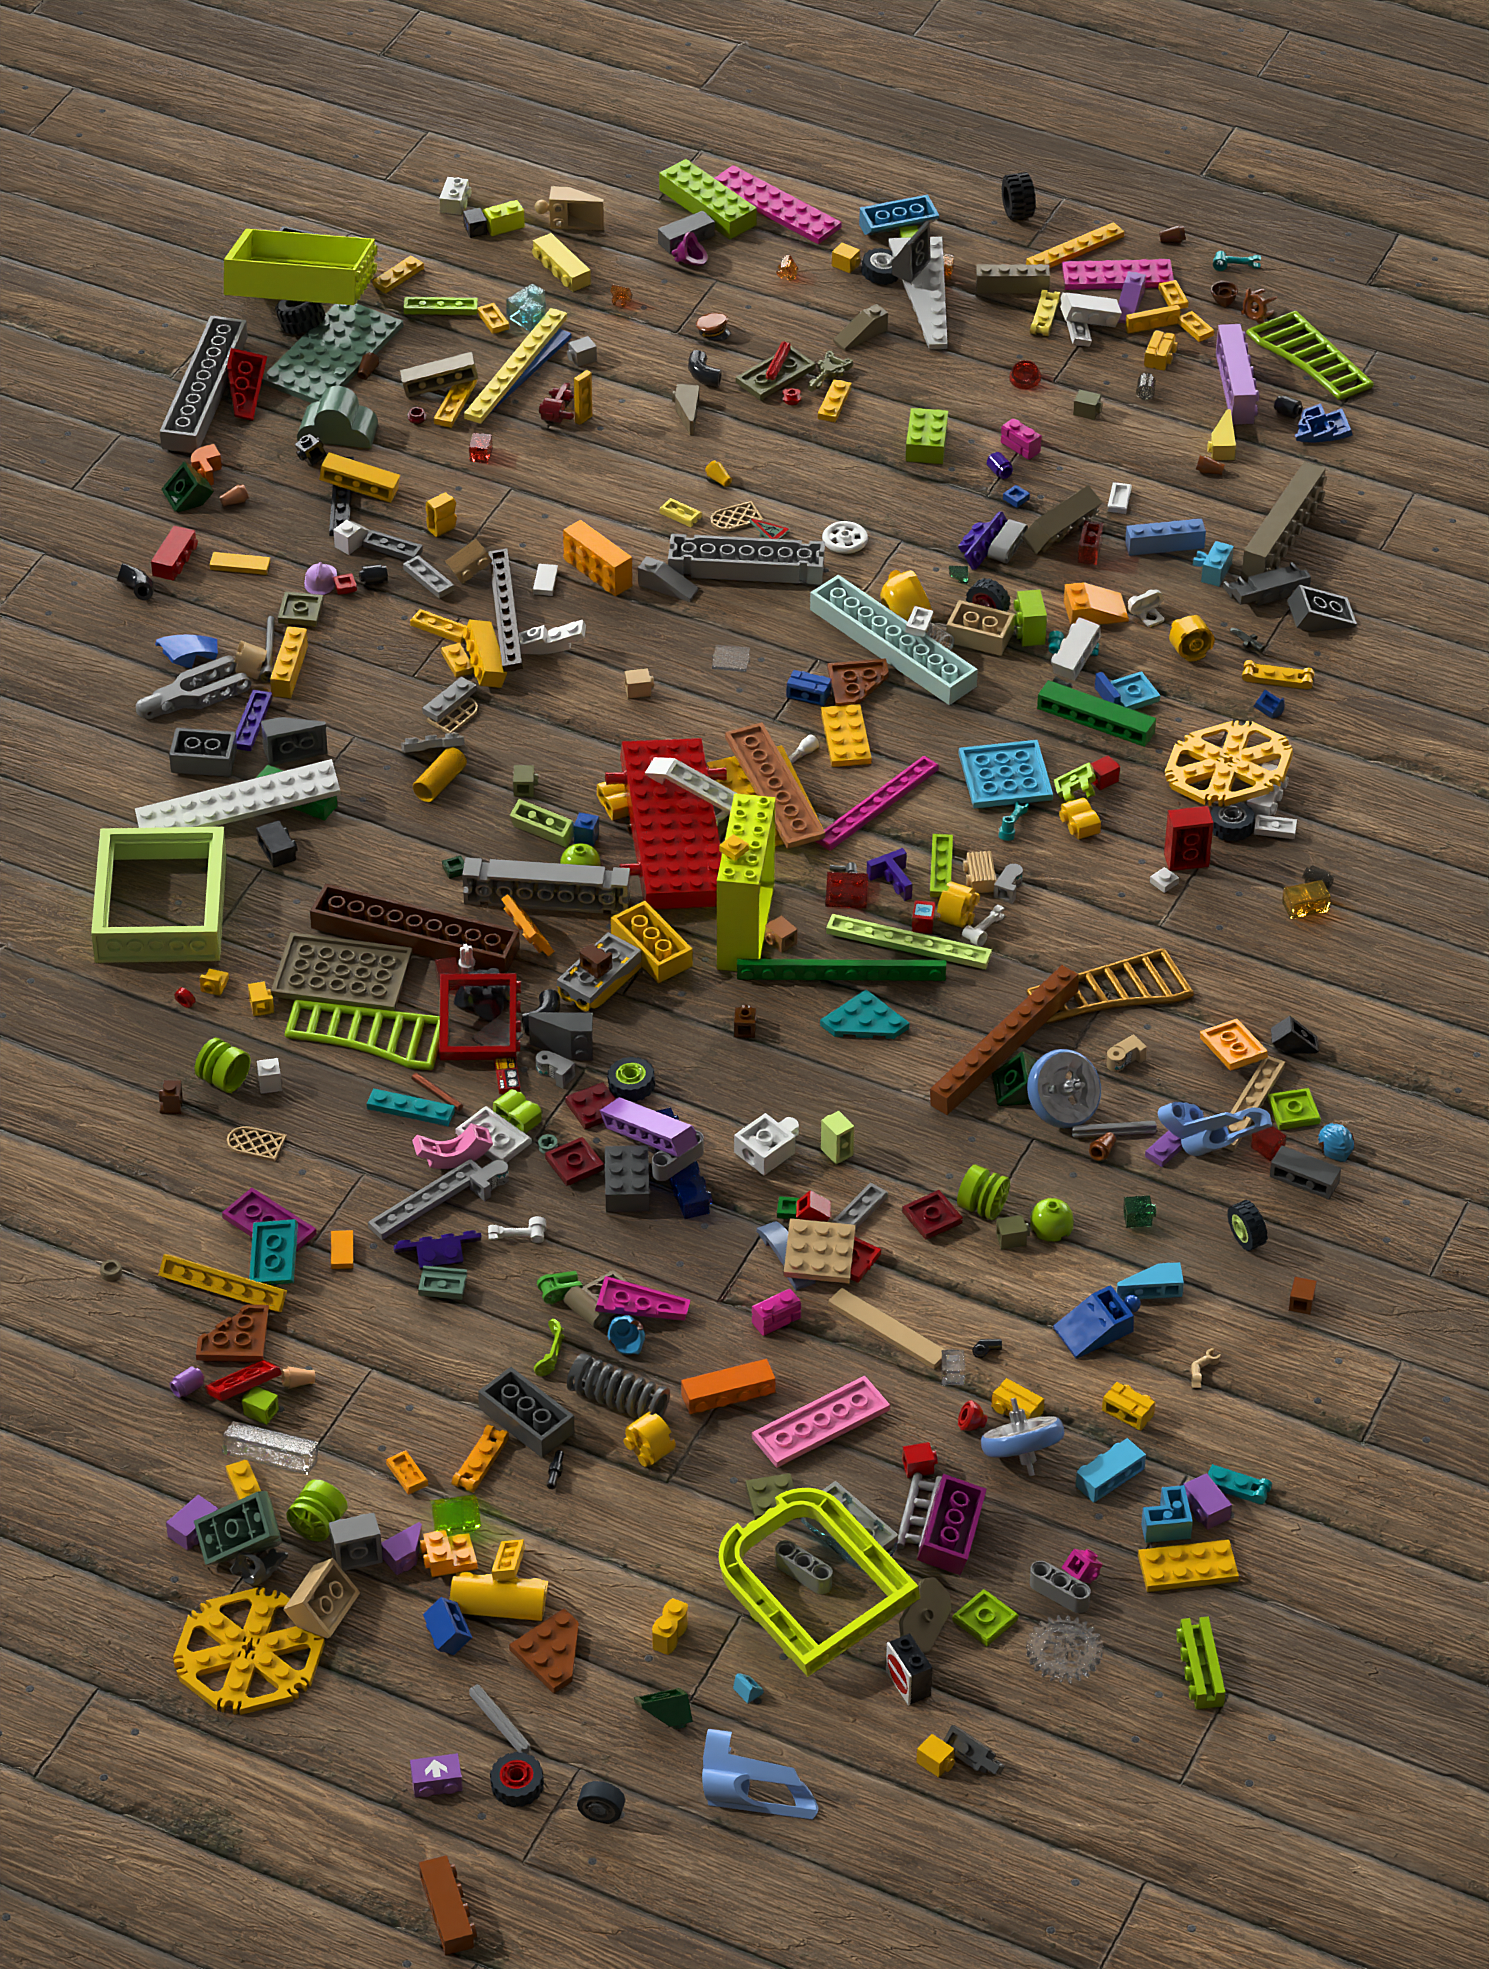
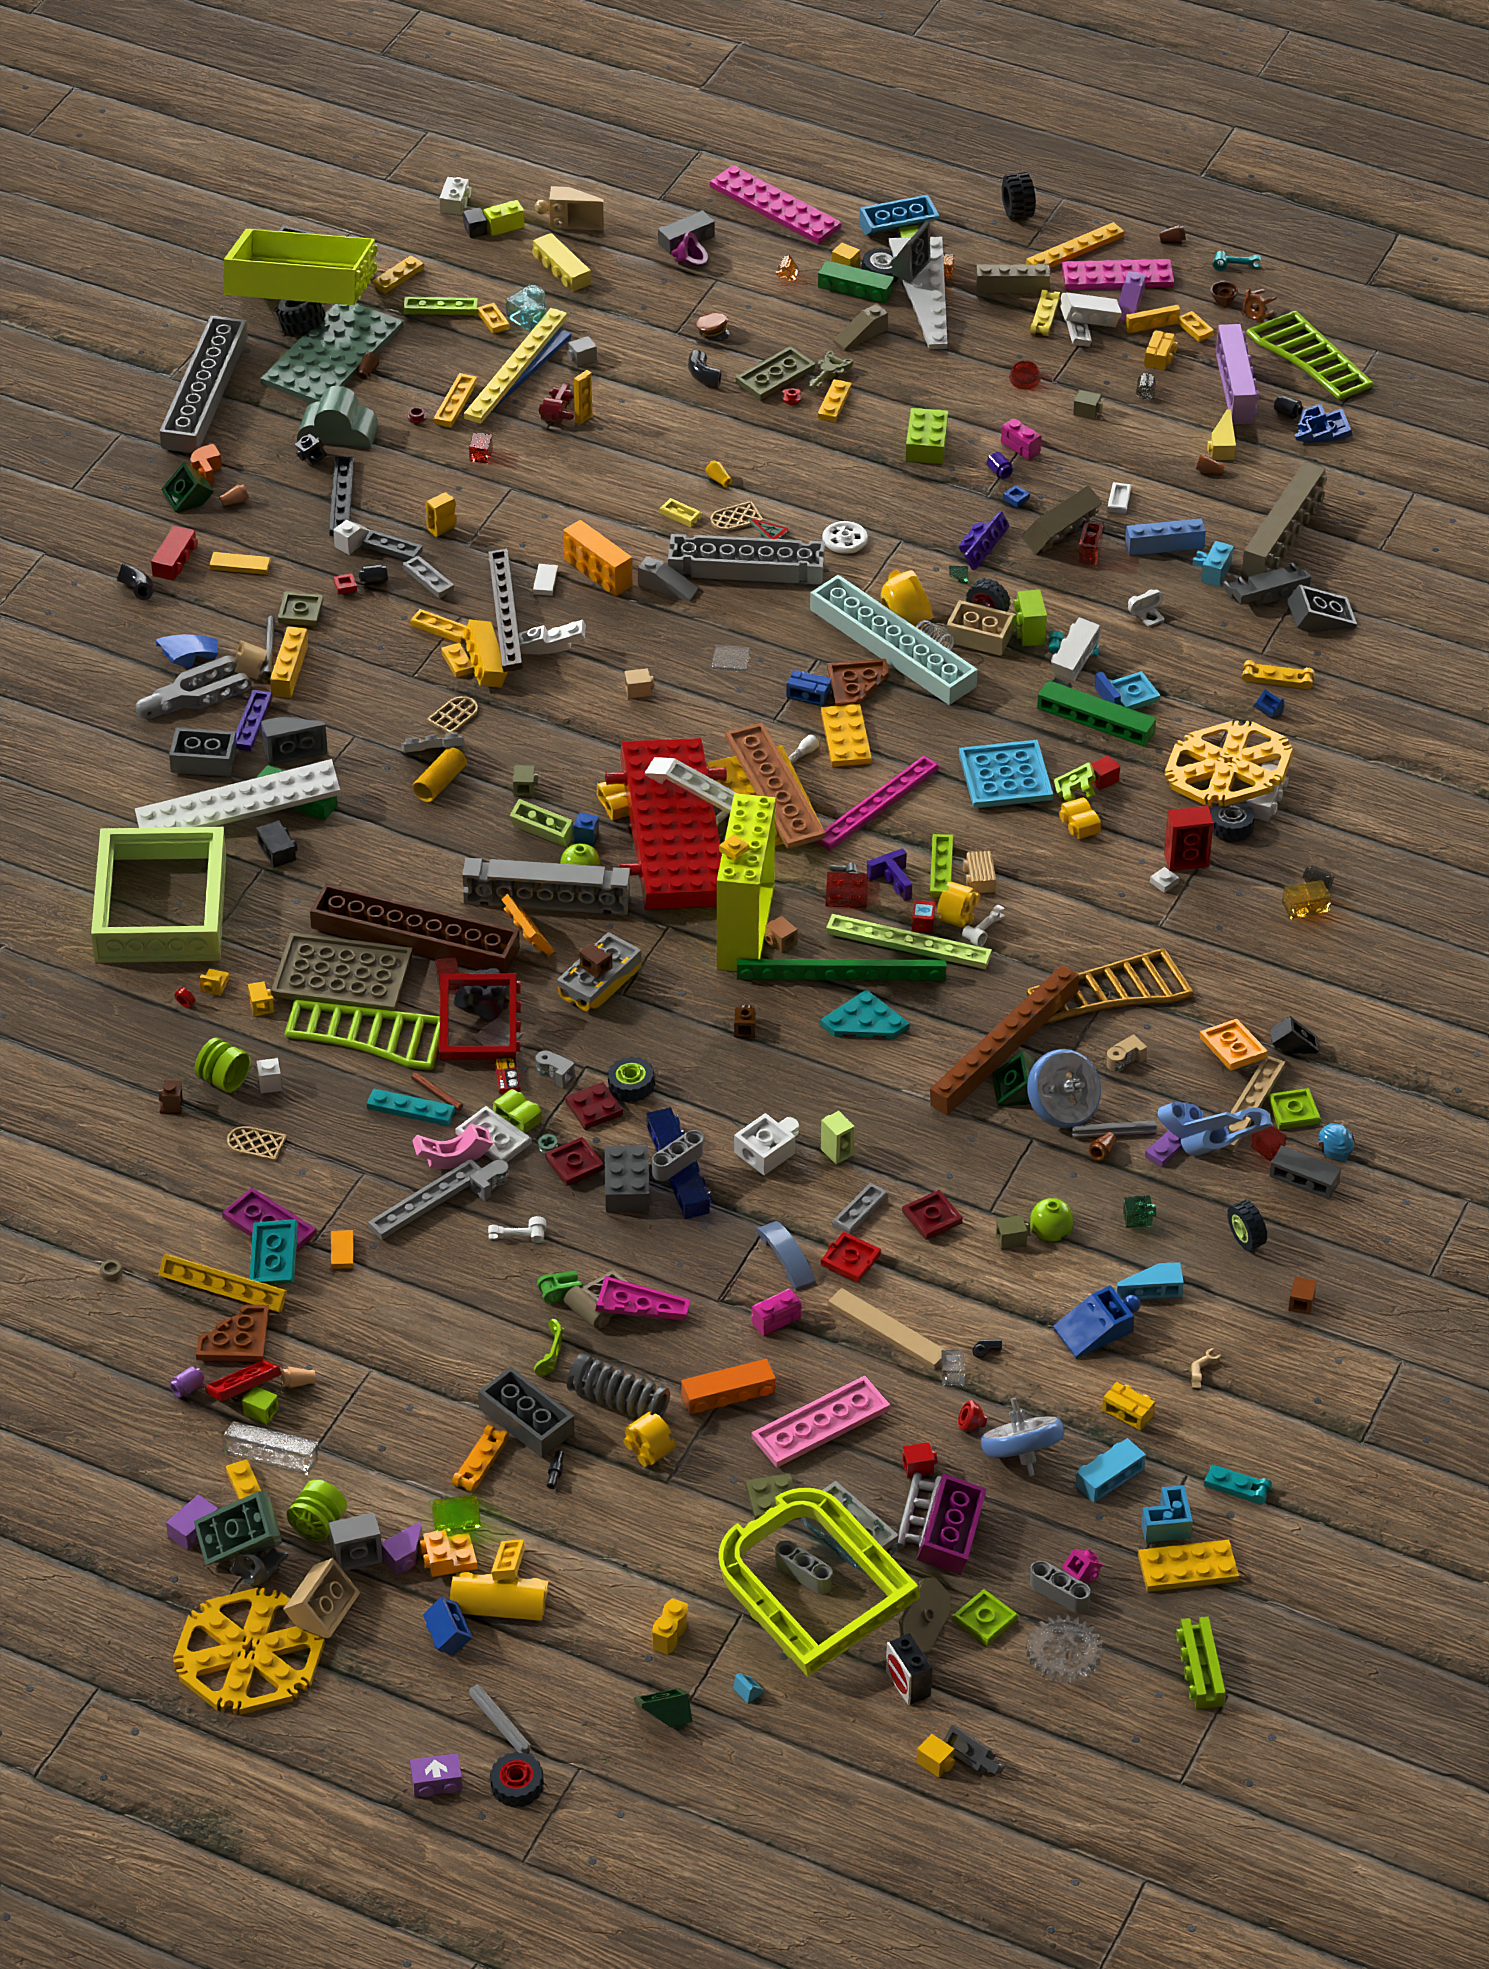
(245, 380): red wedge -> none
(320, 579): lavender piece -> none
(359, 477): yellow brick -> none
(407, 1472): light orange plate -> none
(438, 1251): dark purple bracket -> none
(439, 374): dark tan brick -> none
(442, 1282): sand green plate -> none
(446, 1904): dark orange brick -> none
(449, 699): light grey plate -> none
(453, 866): dark green tile -> none
(466, 959): axle -> none
(468, 561): tan brick -> none
(549, 1003): black cylinder -> none
(550, 1650): dark orange plate -> none
(563, 1034): dark grey slope -> none
(601, 1802): black wheel -> none
(621, 293): clear orange tile -> none
(626, 1335): dark azure hair -> none
(649, 1127): medium lavender brick -> none
(661, 947): yellow brick -> none
(686, 404): slope -> none
(700, 191): lime brick -> none
(728, 1780): light blue panel -> none
(778, 361): red axle -> none
(787, 1207): green plate -> none
(813, 1207): red brick -> none
(819, 1251): tan plate -> none
(855, 282): none -> green brick
(919, 621): white plate -> none
(983, 1192): lime wheel -> none
(1007, 541): light grey beam -> none
(1007, 830): teal brick -> none
(1008, 882): light grey leg -> none
(1027, 1400): yellow brick -> none
(1094, 604): light orange slope -> none
(1173, 294): yellow plate -> none
(1191, 637): yellow brick -> none
(1207, 1501): medium lavender brick -> none
(1249, 641): pearl dark grey piece -> none
(1275, 826): white plate -> none

